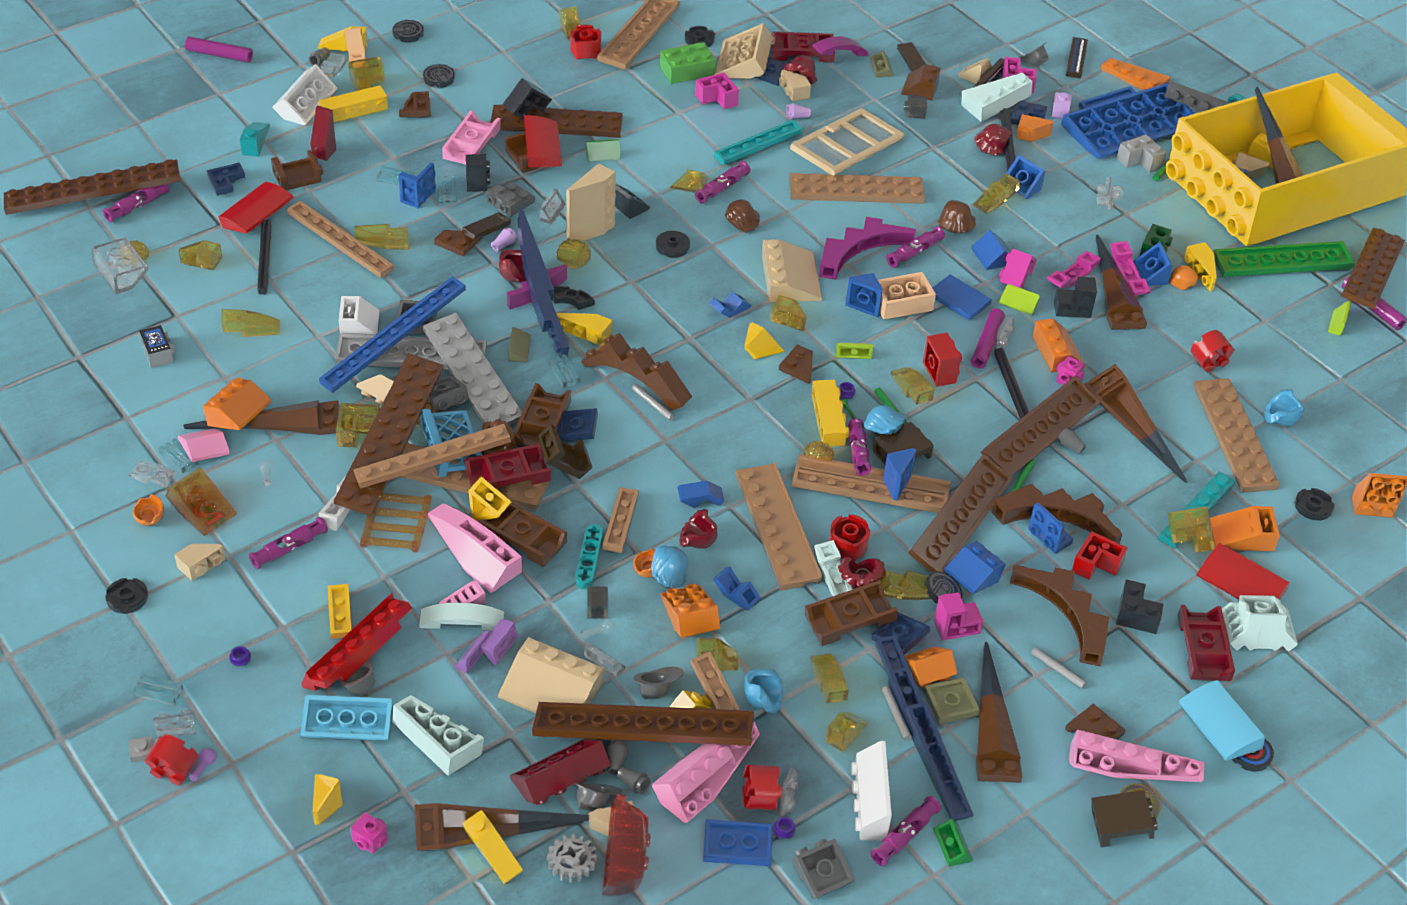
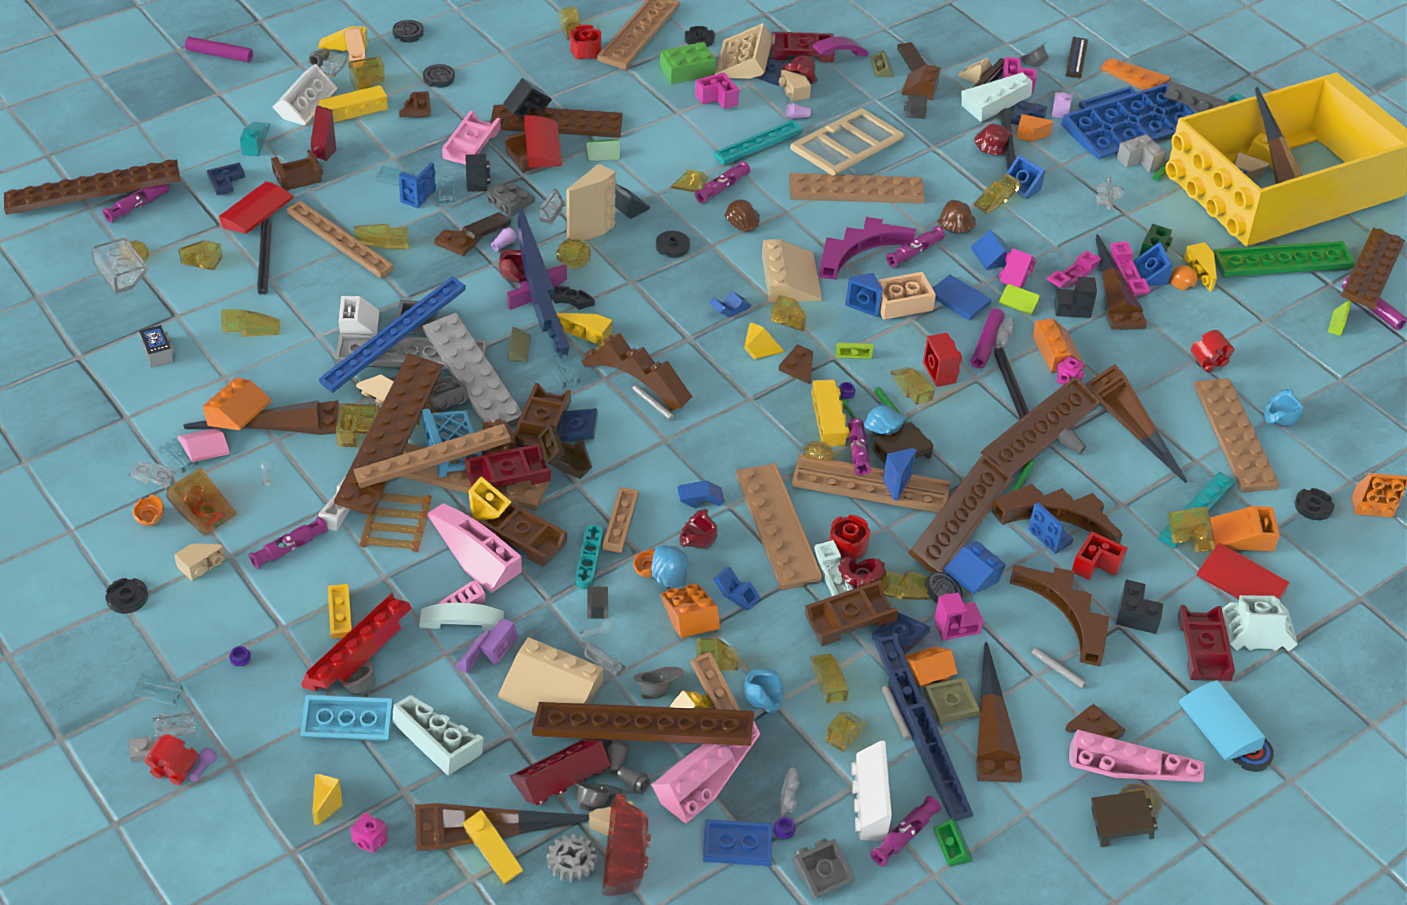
(761, 787): red brick -> none

